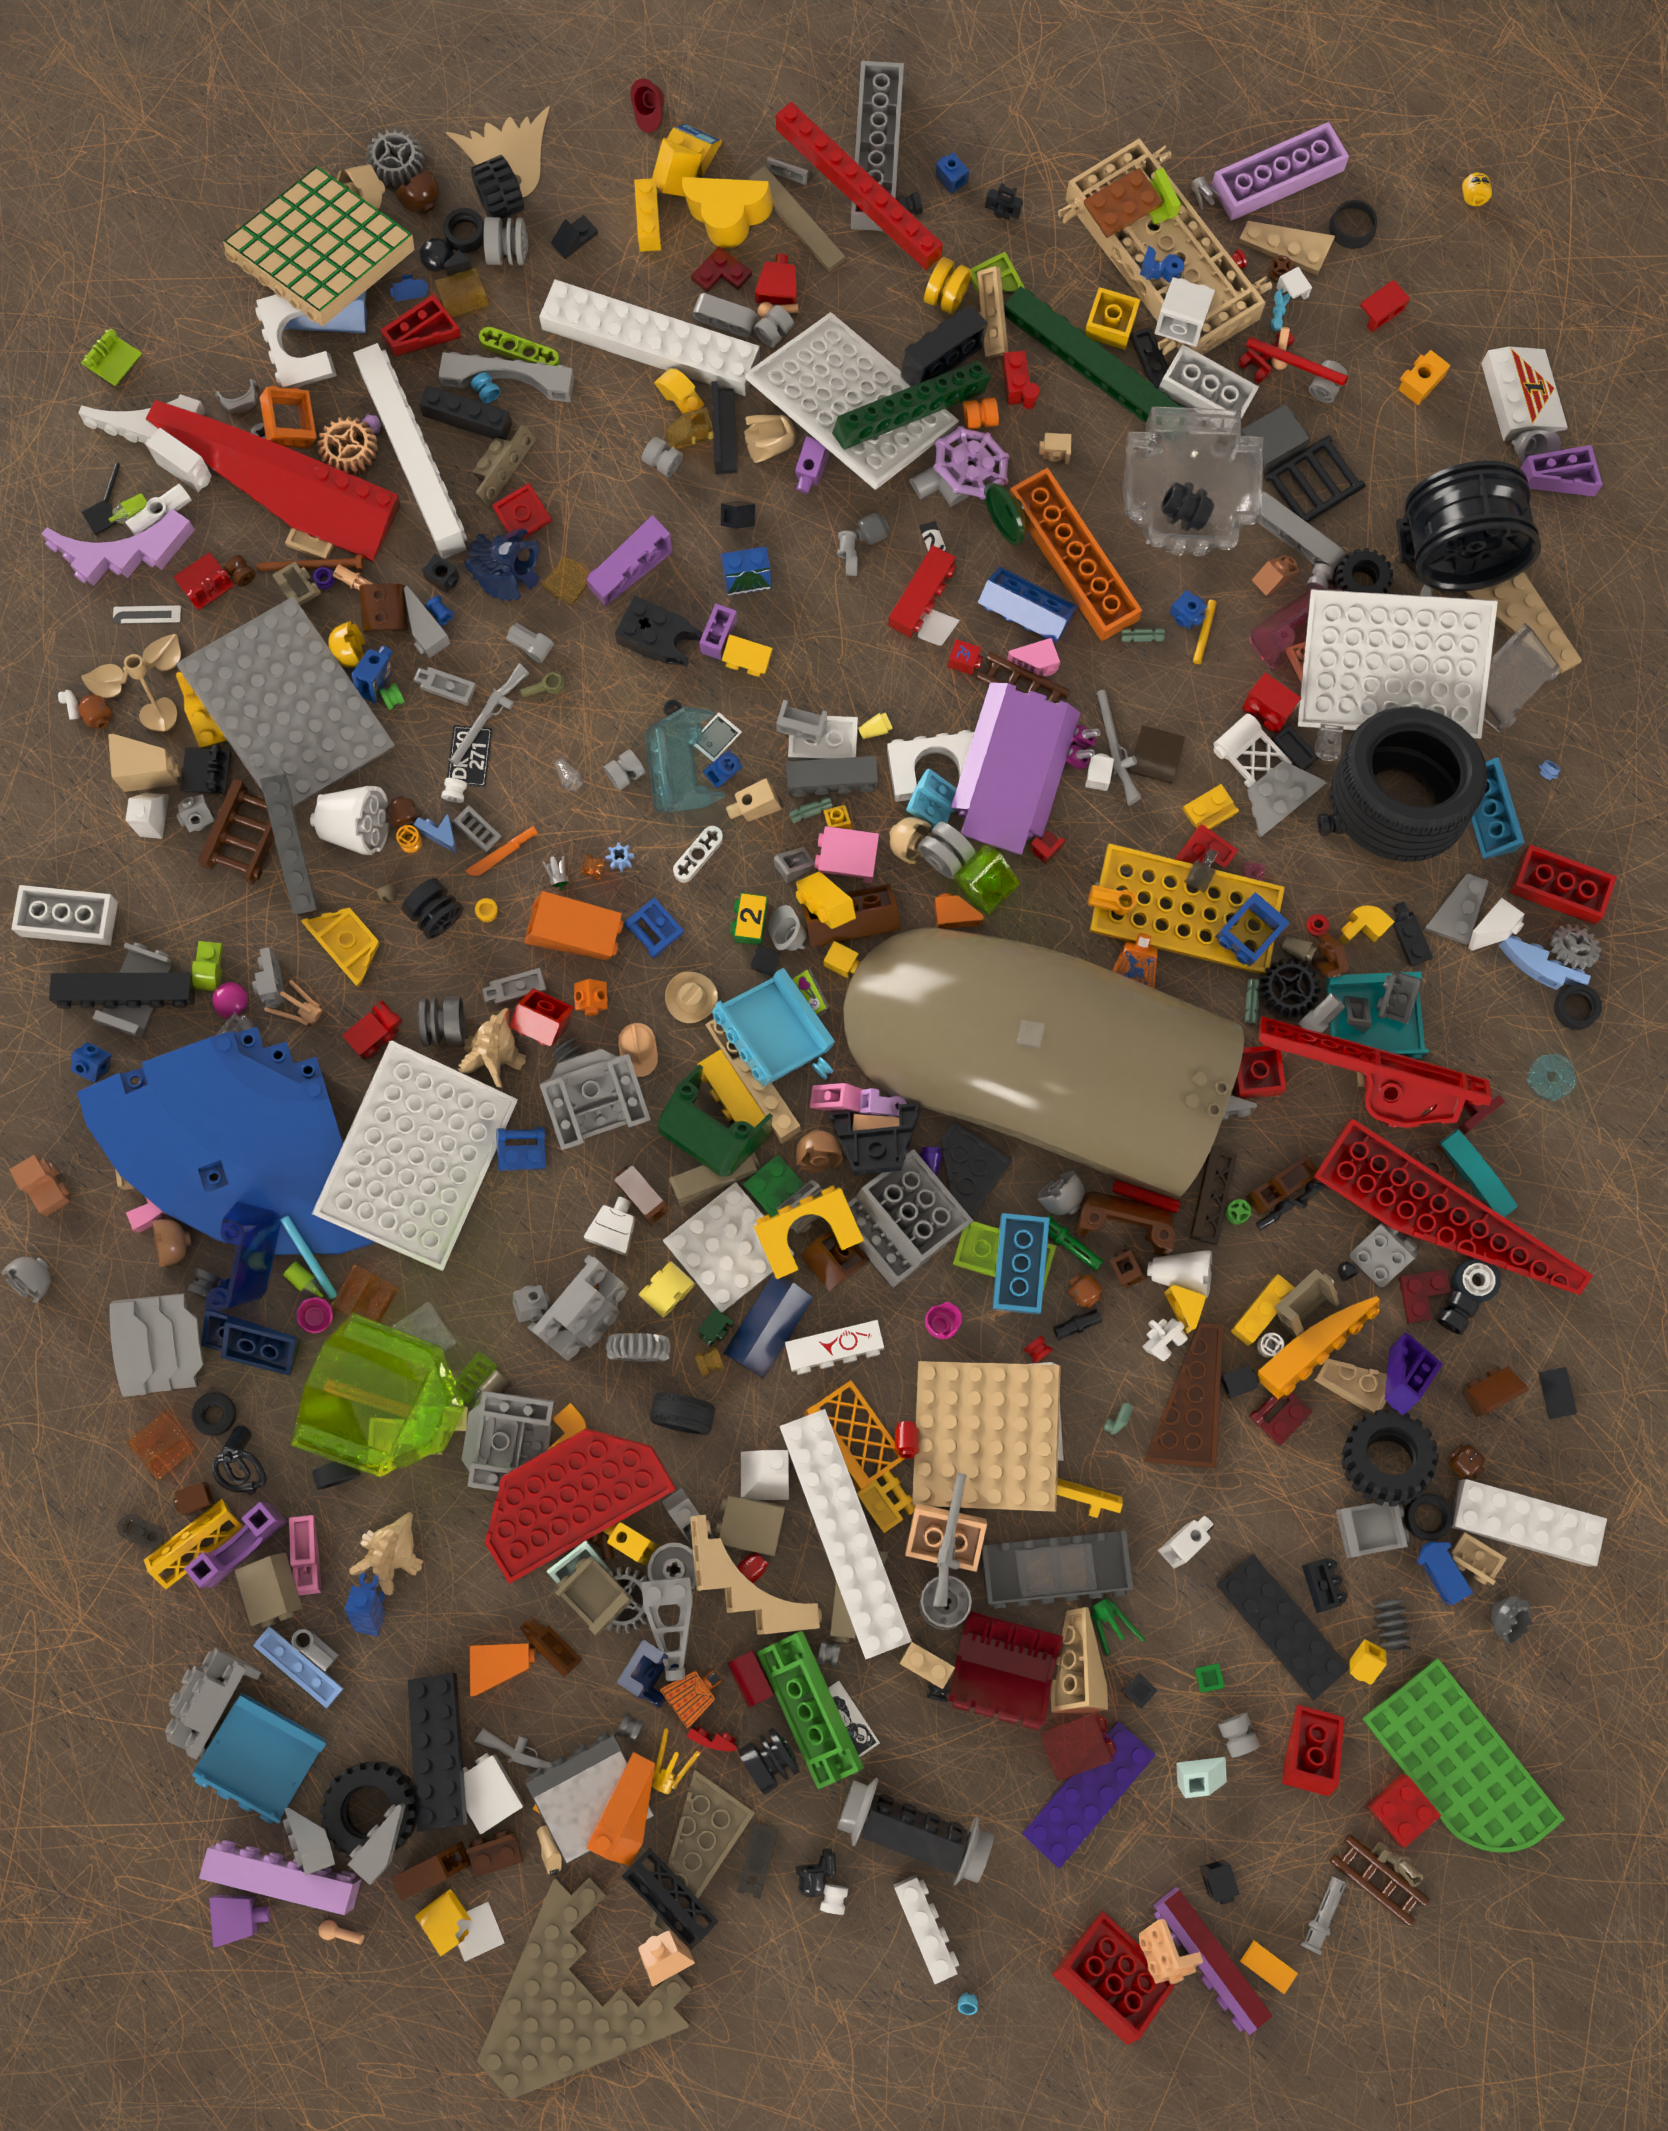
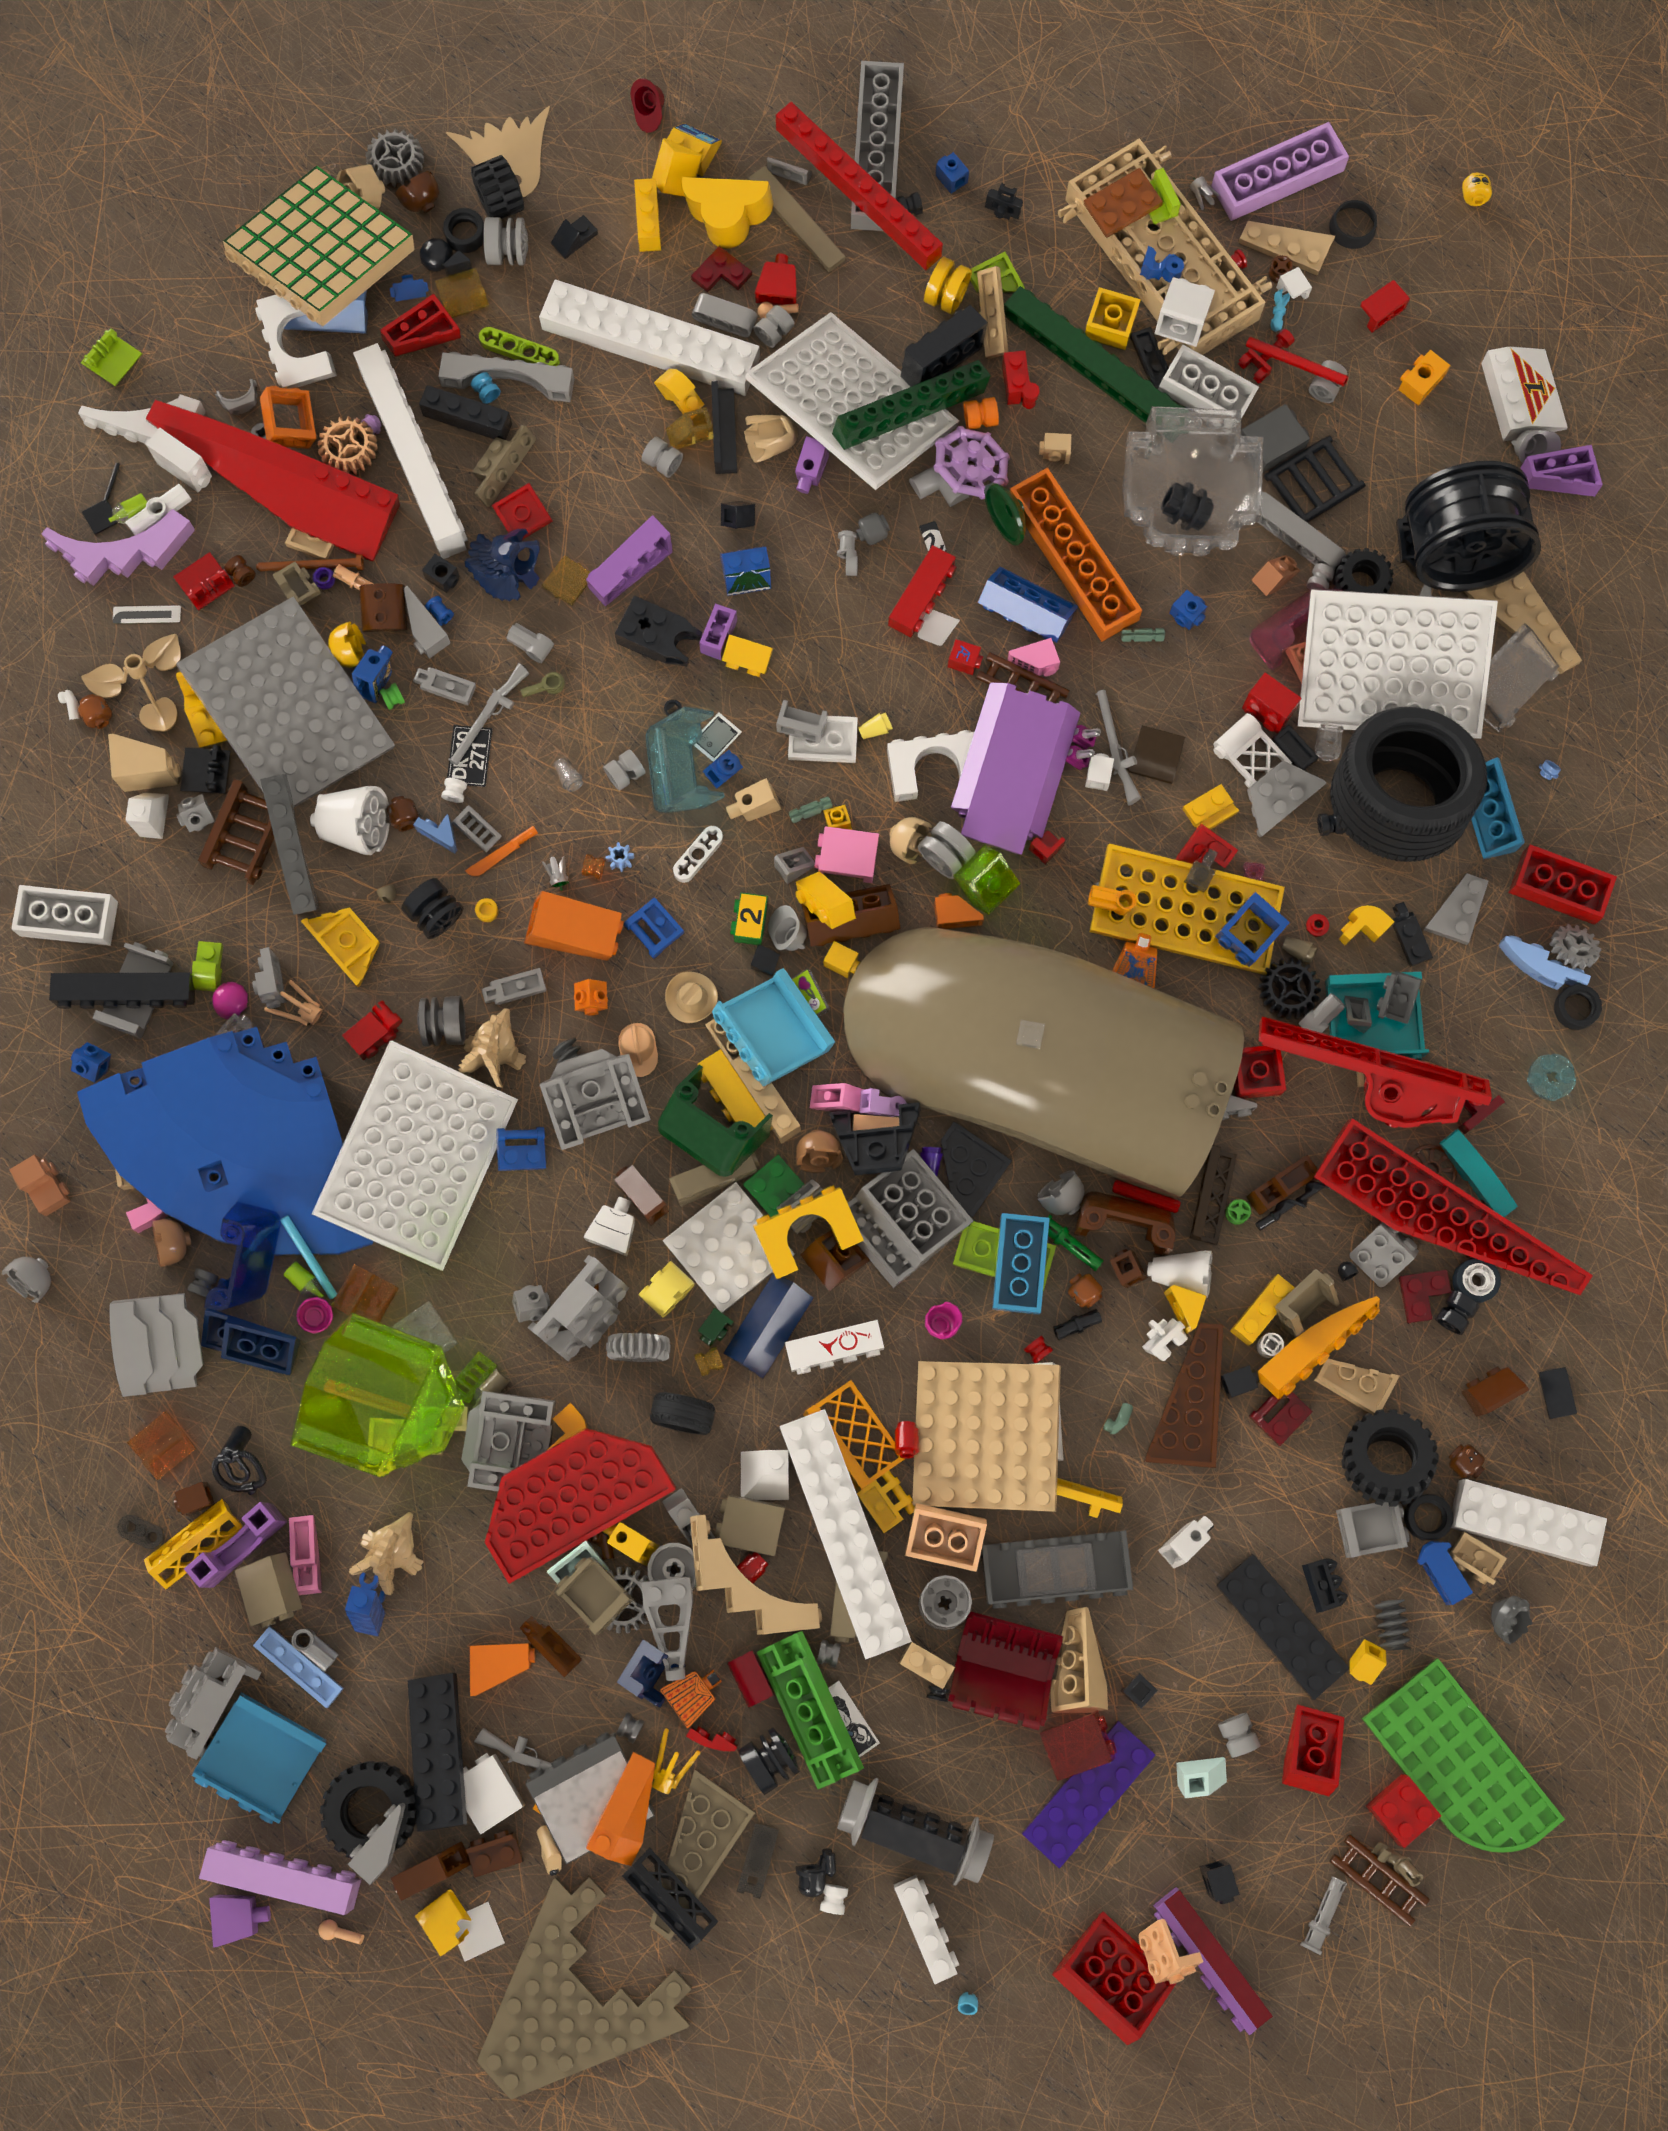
(226, 1421): black tyre -> none
(310, 1841): light grey slope -> none
(333, 1474): black tyre -> none
(410, 843): light orange wheel -> none
(541, 1017): red brick -> none
(664, 1956): light nougat torso -> none
(822, 1068): medium azure bush -> none
(831, 775): dark grey brick -> none
(932, 799): medium azure slope -> none
(947, 1549): light grey piece -> none
(1106, 1611): green plant -> none
(1204, 633): yellow bar -> none
(1209, 1678): green plate -> none
(1252, 1001): sand green axle -> none
(1269, 1967): light orange slope -> none
(1283, 340): light nougat bar -> none
(1333, 957): reddish brown bracket -> none
(1408, 1373): dark purple wedge -> none
(1497, 925): white slope -> none

